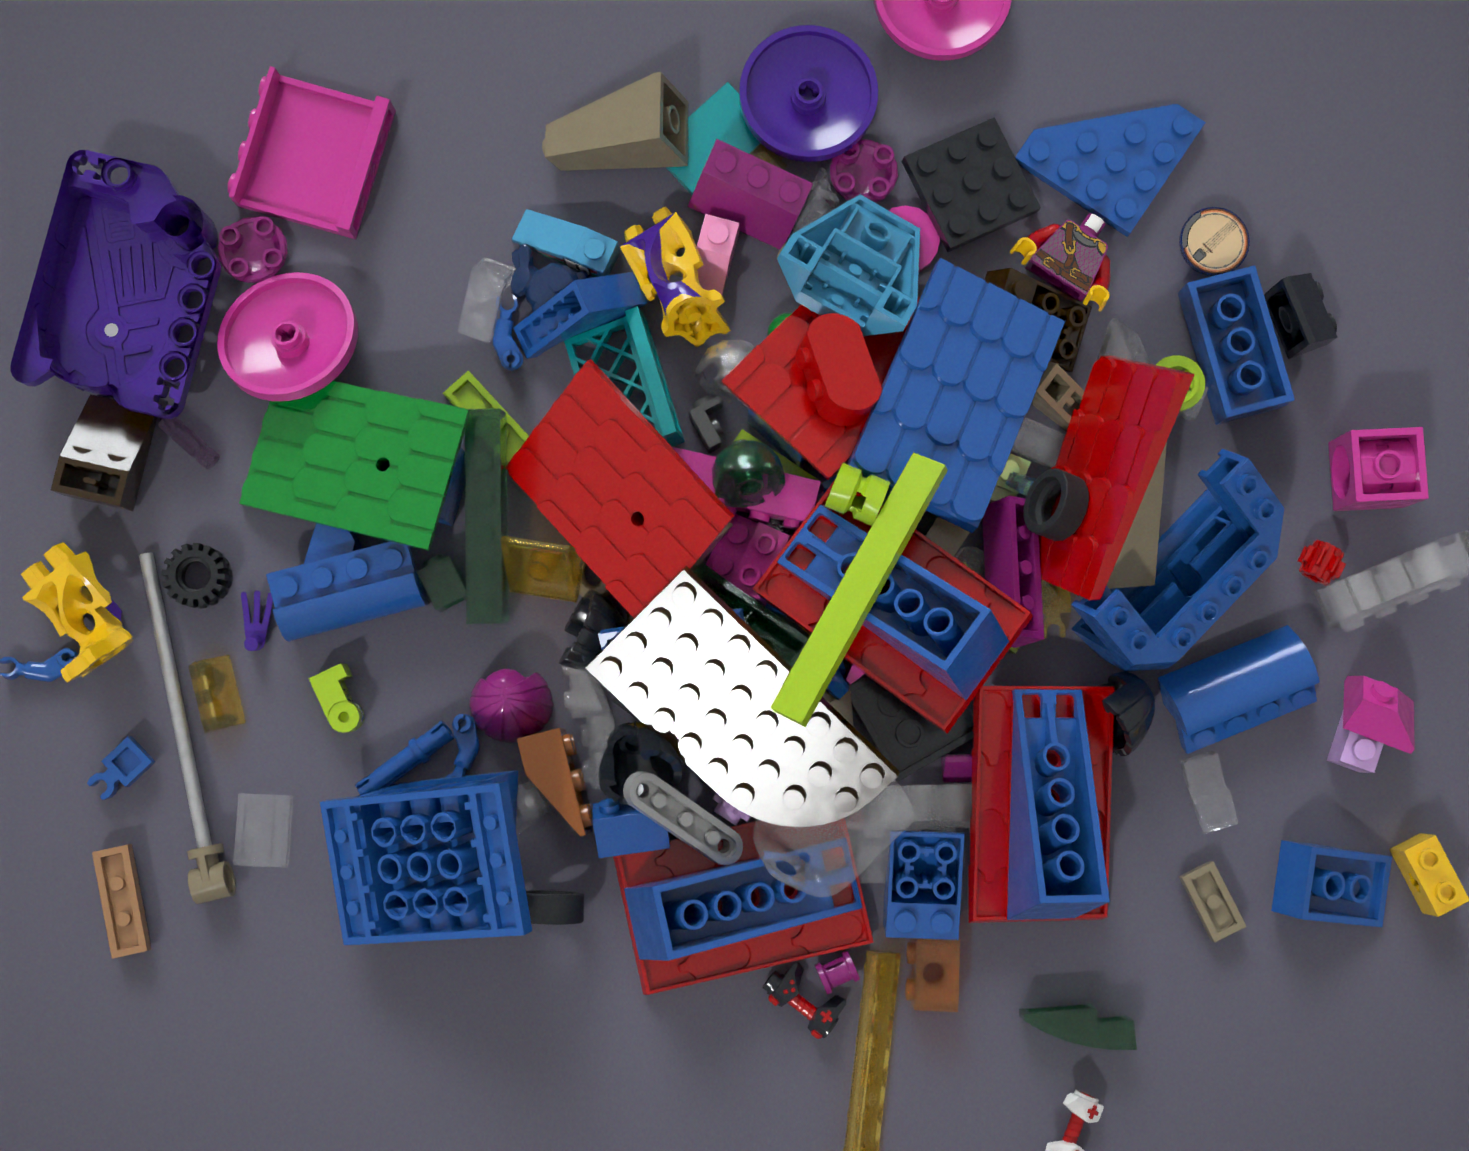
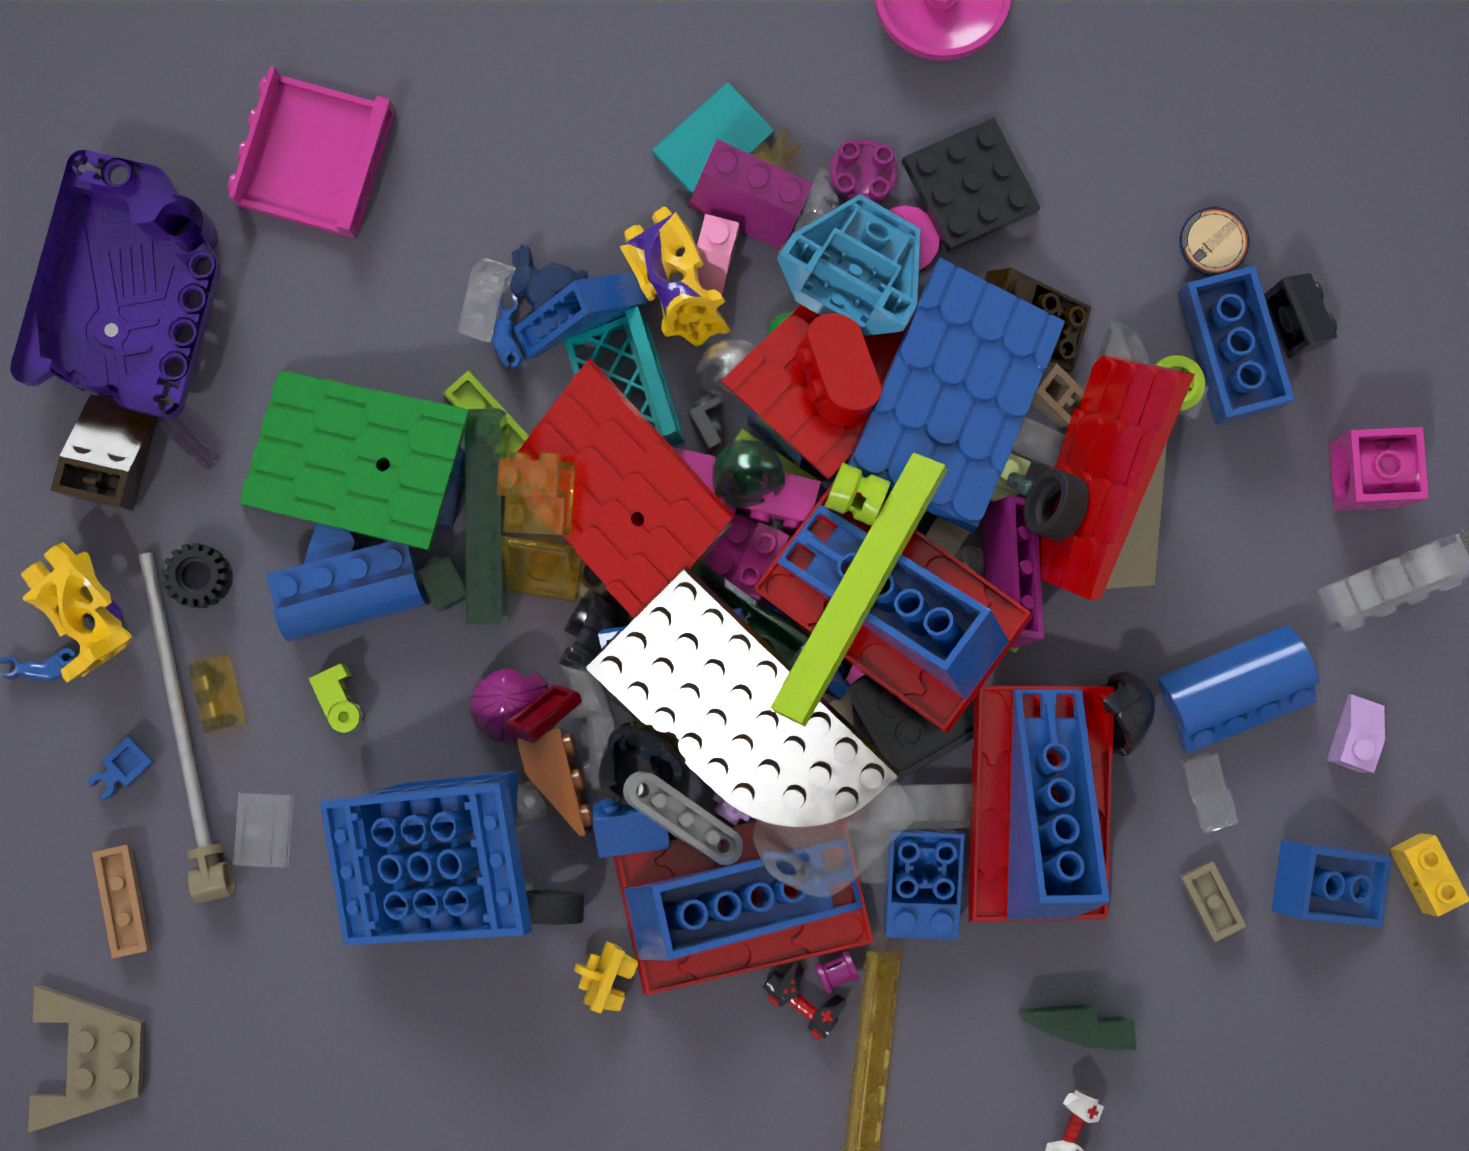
(102, 1058): none -> dark tan wing
(252, 249): magenta dish -> none
(256, 632): dark purple piece -> none
(287, 336): dark pink dish -> none
(411, 756): blue pin -> none
(467, 742): blue arm -> none
(536, 494): none -> clear yellow plate
(543, 713): none -> dark red tile
(567, 243): dark azure slope -> none
(599, 977): none -> yellow hips
(624, 130): dark tan slope -> none
(808, 93): dark purple dish -> none
(944, 991): clear orange brick -> none
(957, 768): magenta slope -> none
(1054, 601): clear yellow plate -> none
(1070, 258): torso -> none
(1112, 161): blue plate -> none
(1200, 572): blue wedge -> none
(1321, 562): red gear -> none
(1379, 712): dark pink slope -> none

